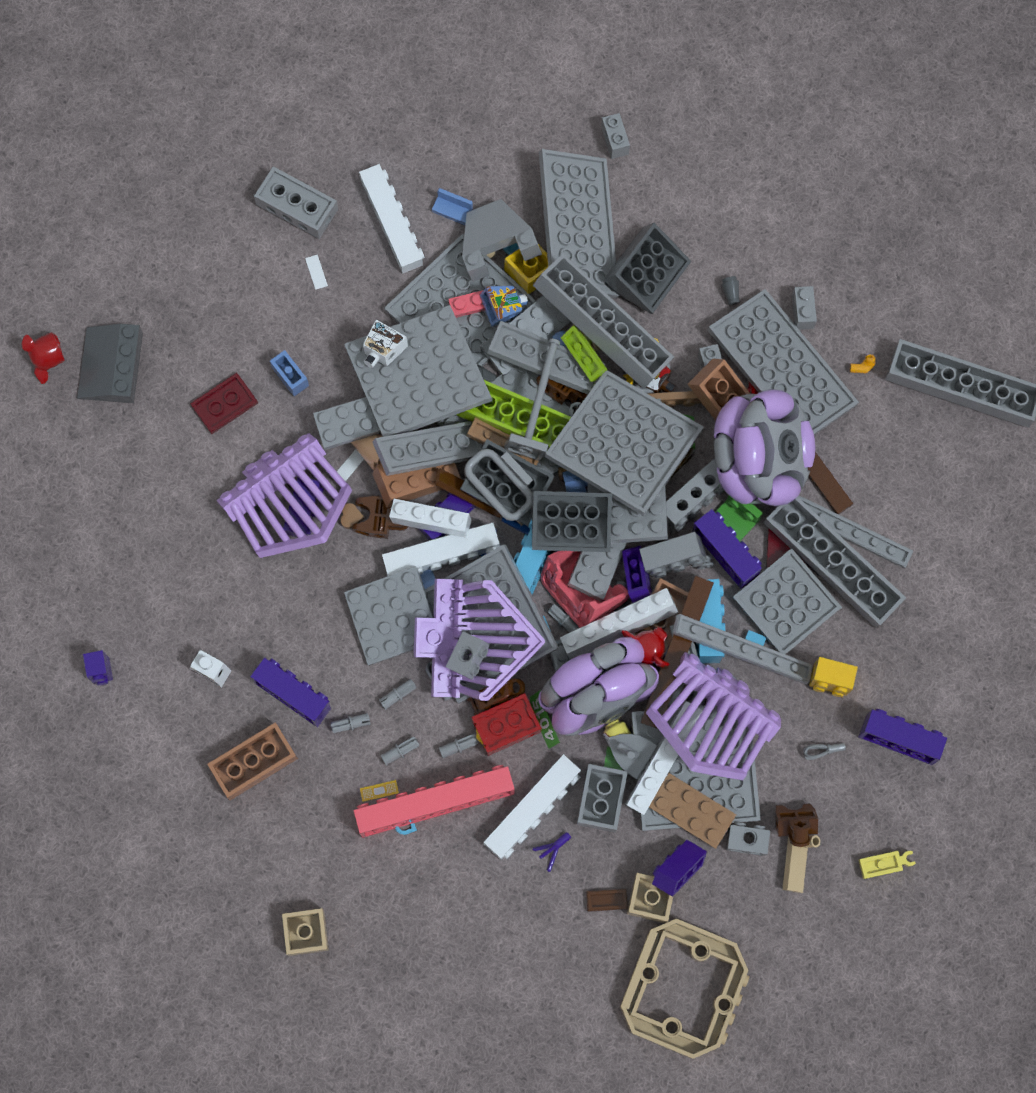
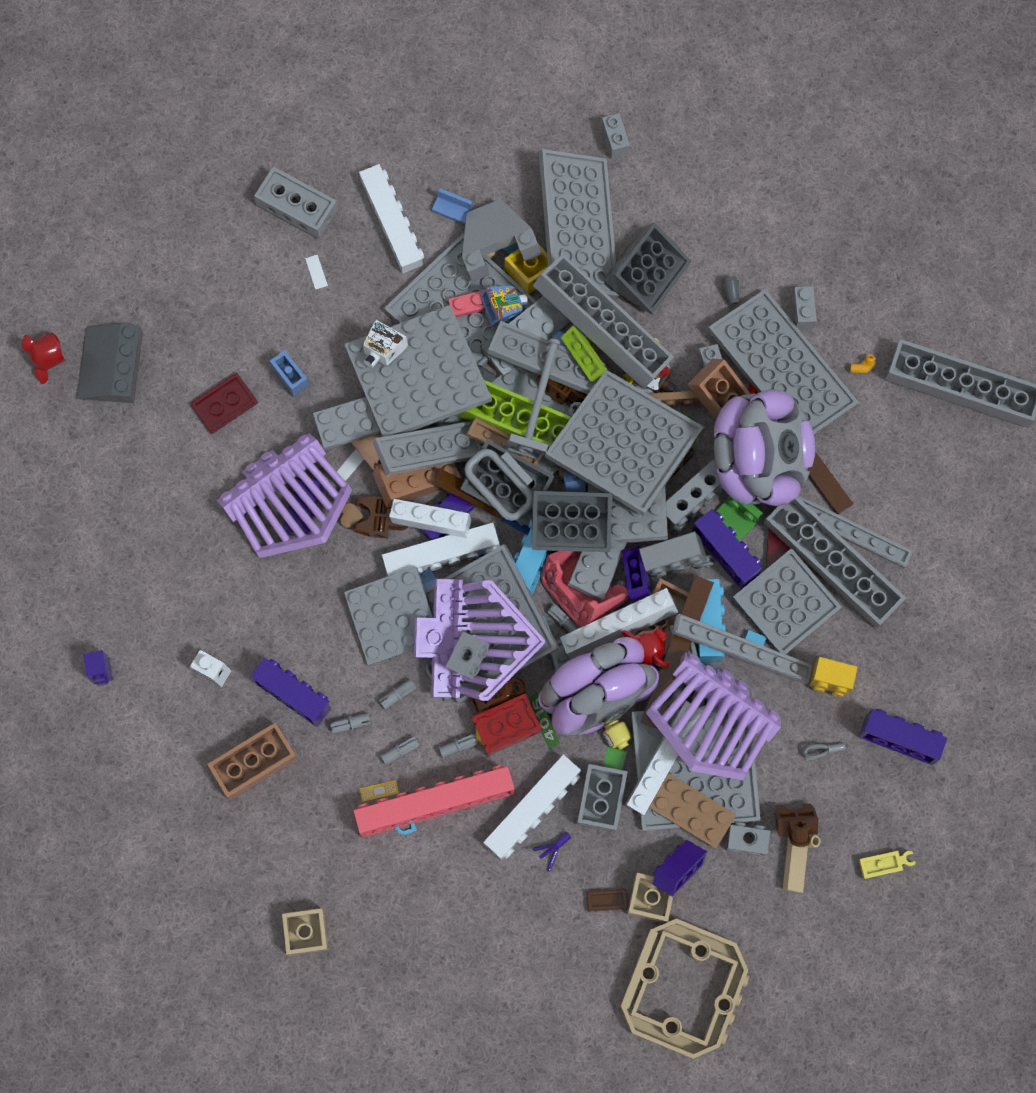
(631, 752): light grey shield -> none

